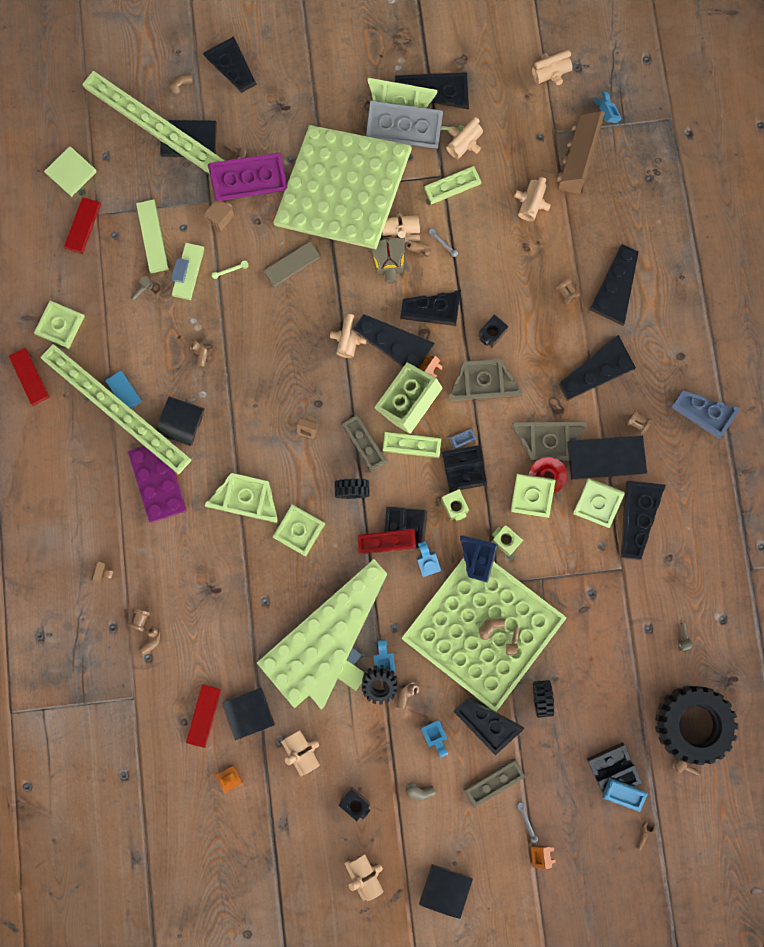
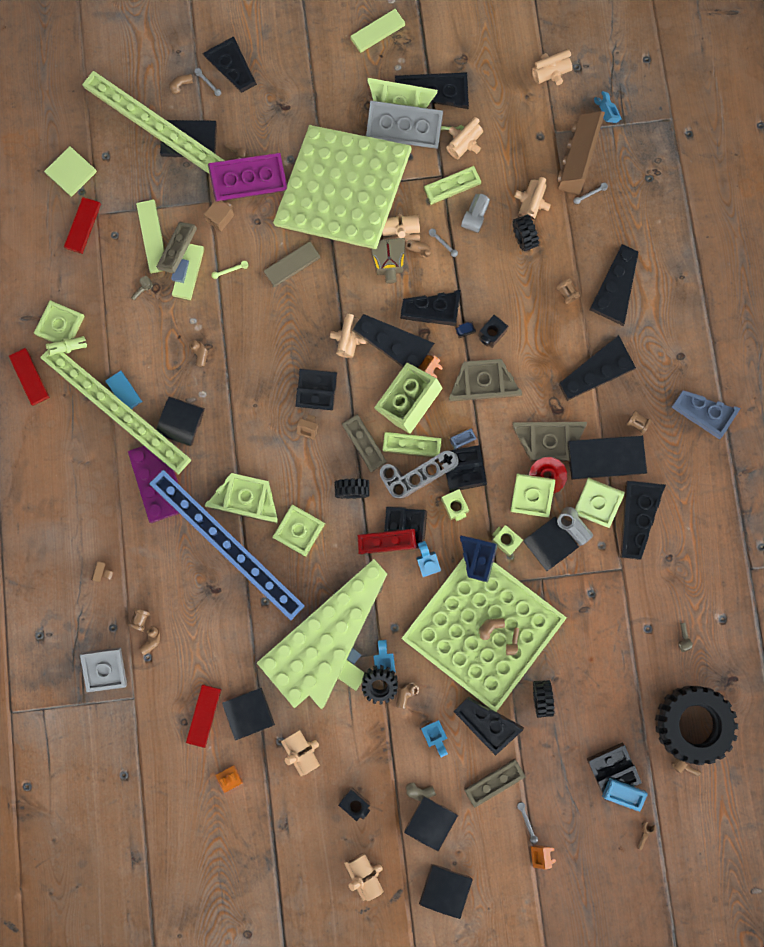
(66, 345): none -> yellowish green pin
(103, 669): none -> light grey hinge
(176, 247): none -> dark tan tile
(198, 72): none -> light grey hinge
(227, 545): none -> medium blue brick
(316, 389): none -> black slope
(377, 30): none -> yellowish green tile
(422, 471): none -> light grey beam
(430, 823): none -> black slope
(465, 329): none -> dark blue piece
(475, 216): none -> light grey piece
(525, 232): none -> black tyre
(550, 544): none -> black slope
(576, 527): none -> light grey piece
(603, 187): none -> light grey hinge

